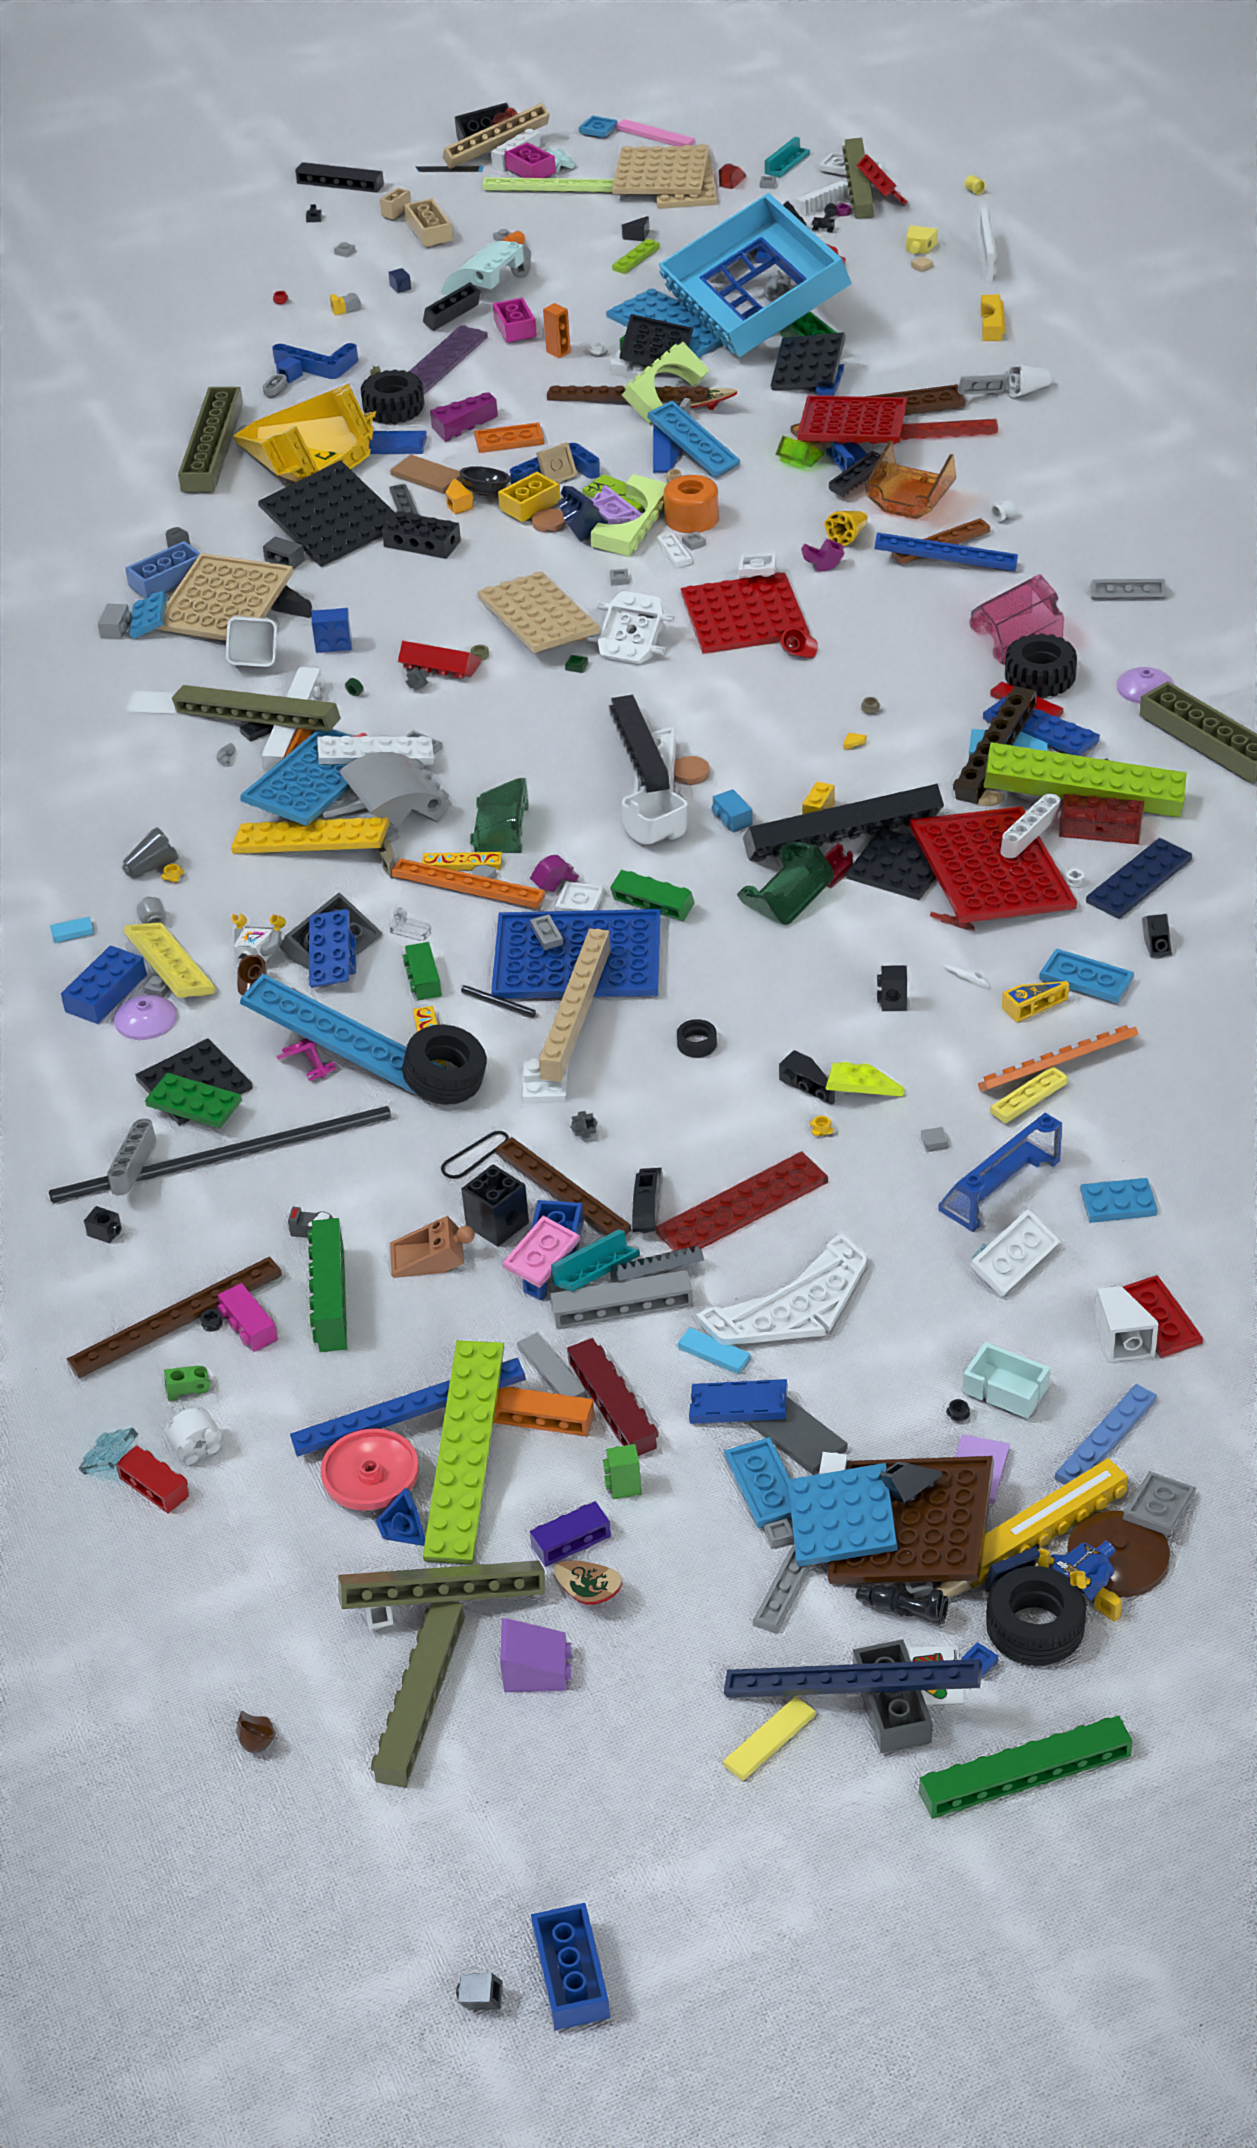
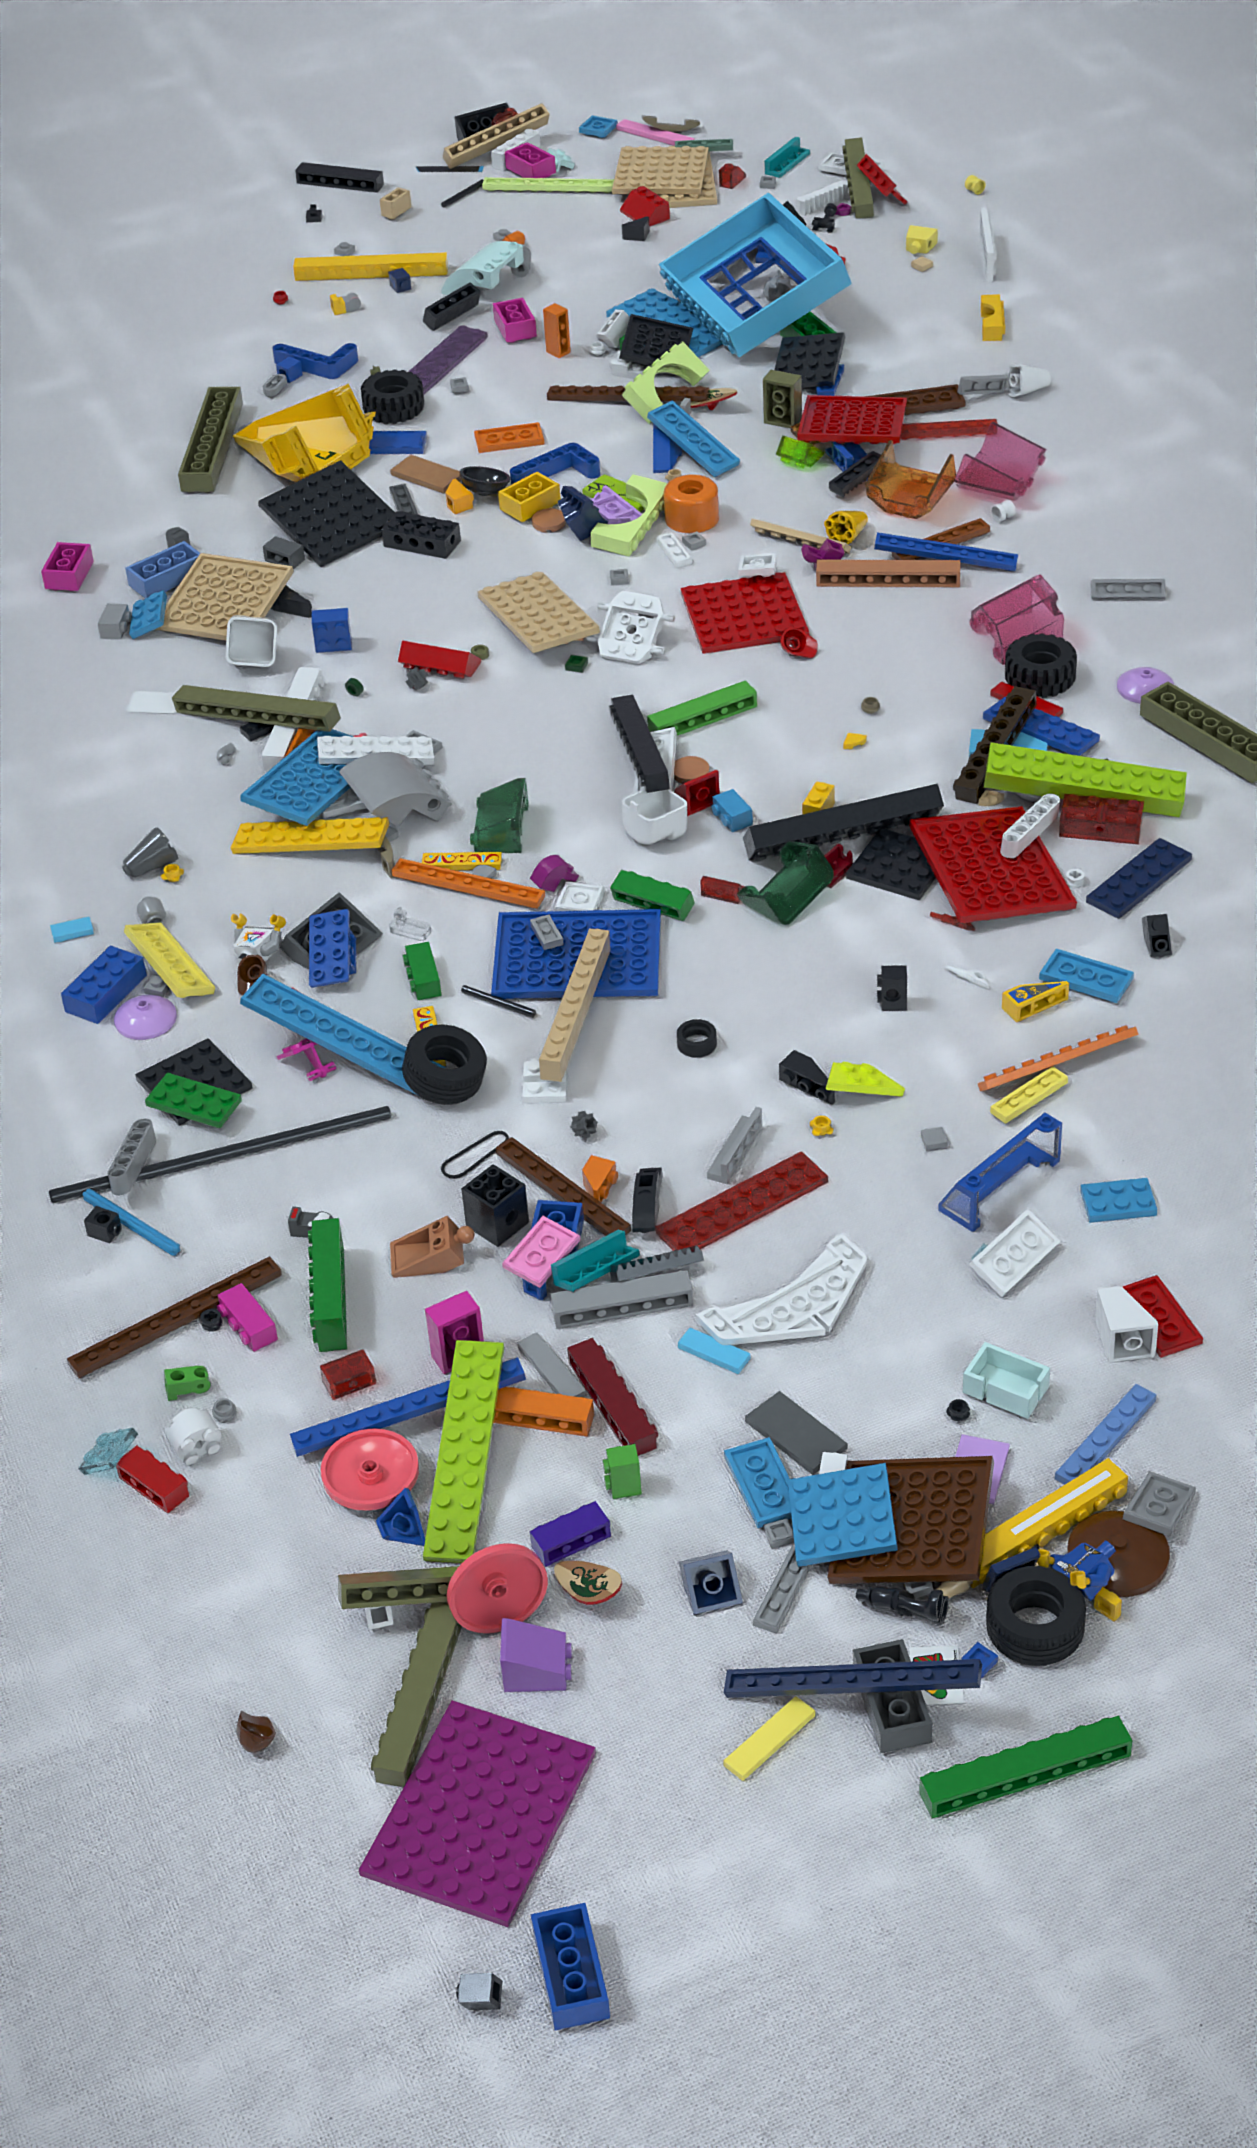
(67, 566): none -> dark pink brick
(133, 1223): none -> dark azure axle
(223, 1409): none -> light grey plate
(347, 1374): none -> clear red brick
(369, 266): none -> yellow brick
(428, 222): tan brick -> none
(451, 1321): none -> dark pink brick
(459, 385): none -> light grey plate
(461, 194): none -> black bar
(463, 415): magenta wedge -> none
(478, 1813): none -> magenta plate
(496, 1585): none -> coral dish
(557, 462): tan plate -> none
(599, 1176): none -> orange slope
(614, 328): none -> white brick
(636, 256): lime plate -> none
(643, 203): none -> red slope
(688, 124): none -> dark tan slope
(699, 792): none -> red slope
(705, 709): none -> bright green brick
(711, 1582): none -> slope
(713, 144): none -> sand green tile
(720, 889): none -> clear red panel
(736, 1147): none -> light grey fence
(738, 1401): blue piece -> none
(782, 398): none -> olive brick
(792, 534): none -> tan plate
(888, 573): none -> nougat brick
(908, 1480): black slope -> none
(1002, 465): none -> clear pink windscreen

